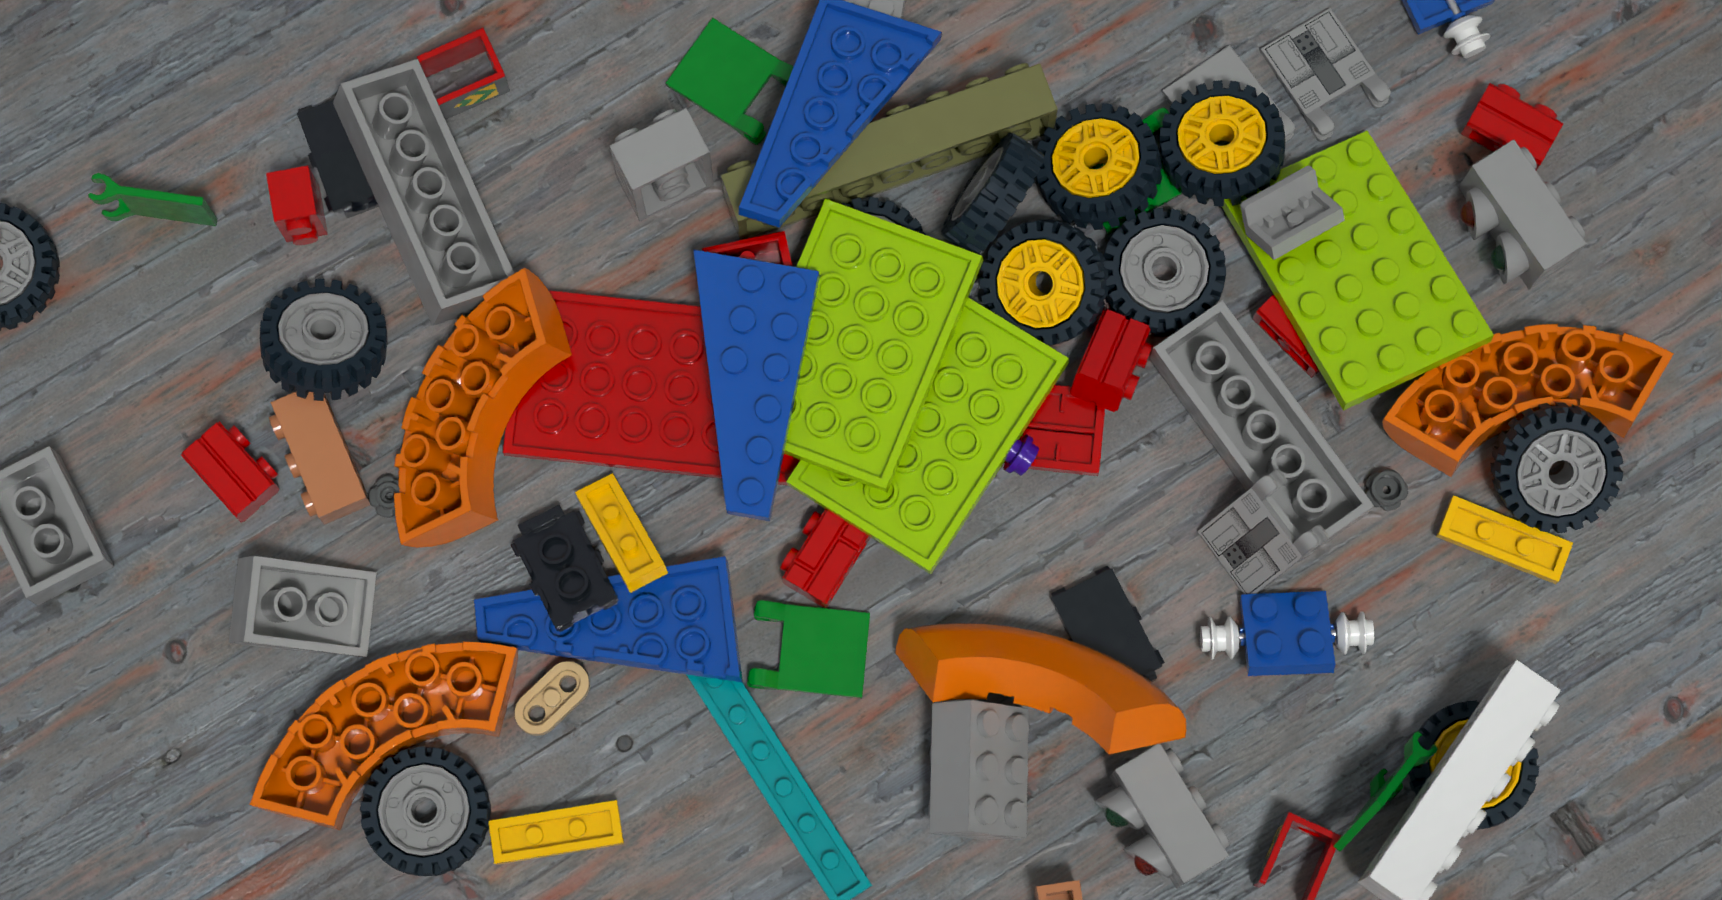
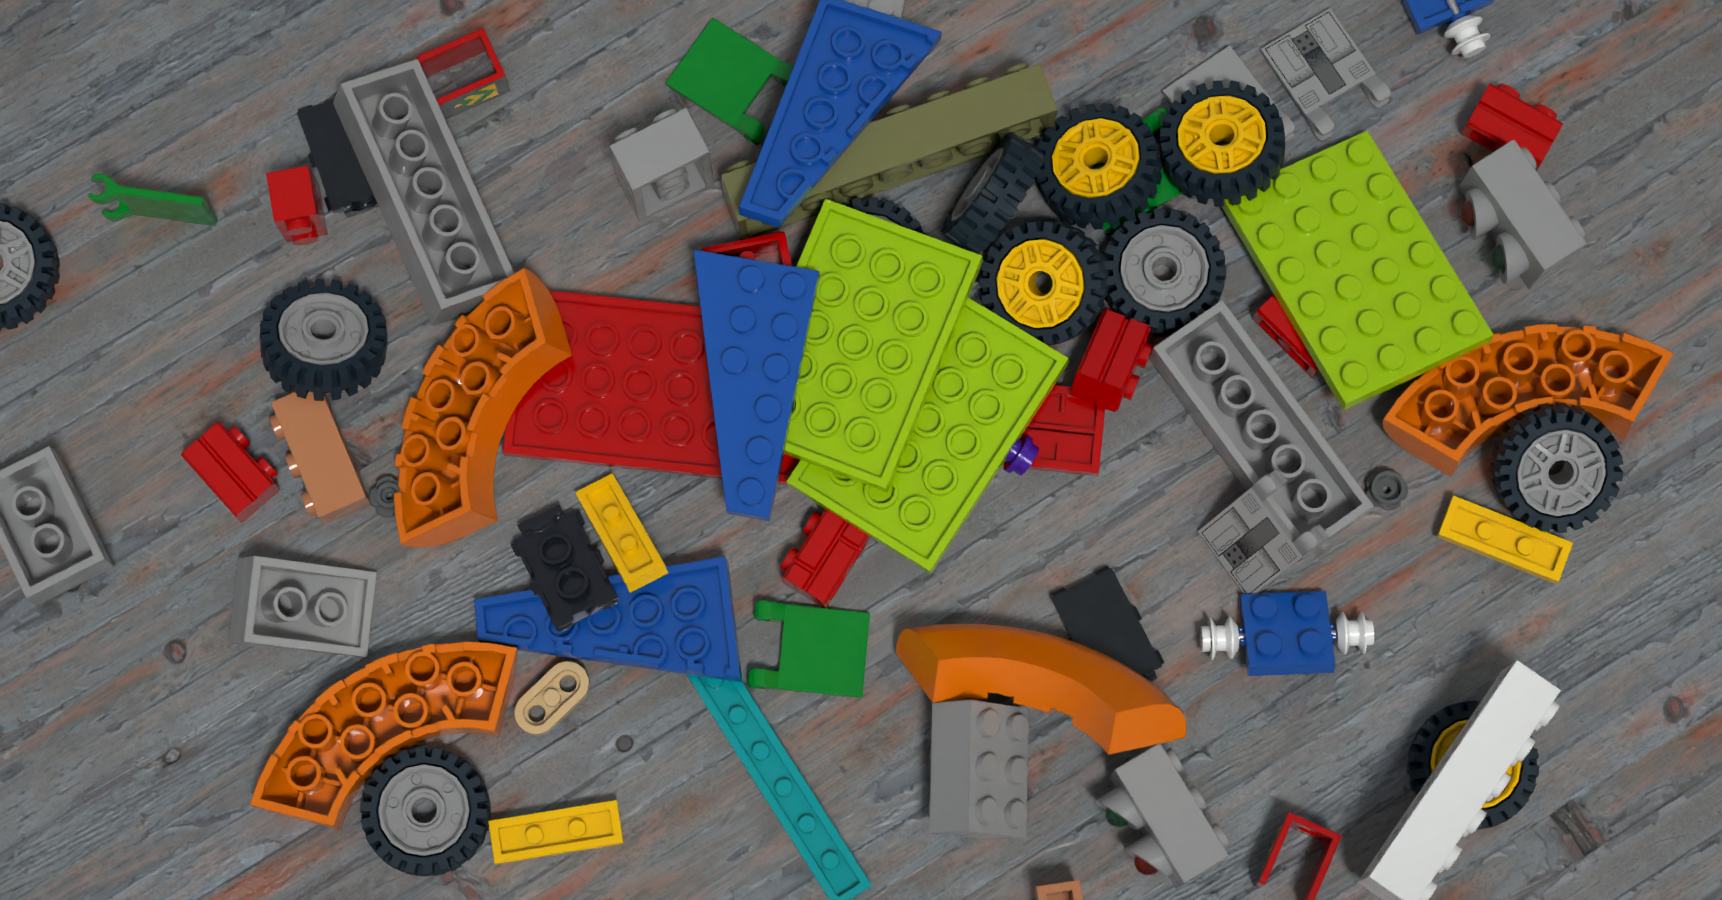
(1289, 213): light grey bracket -> none
(1385, 791): green flag -> none

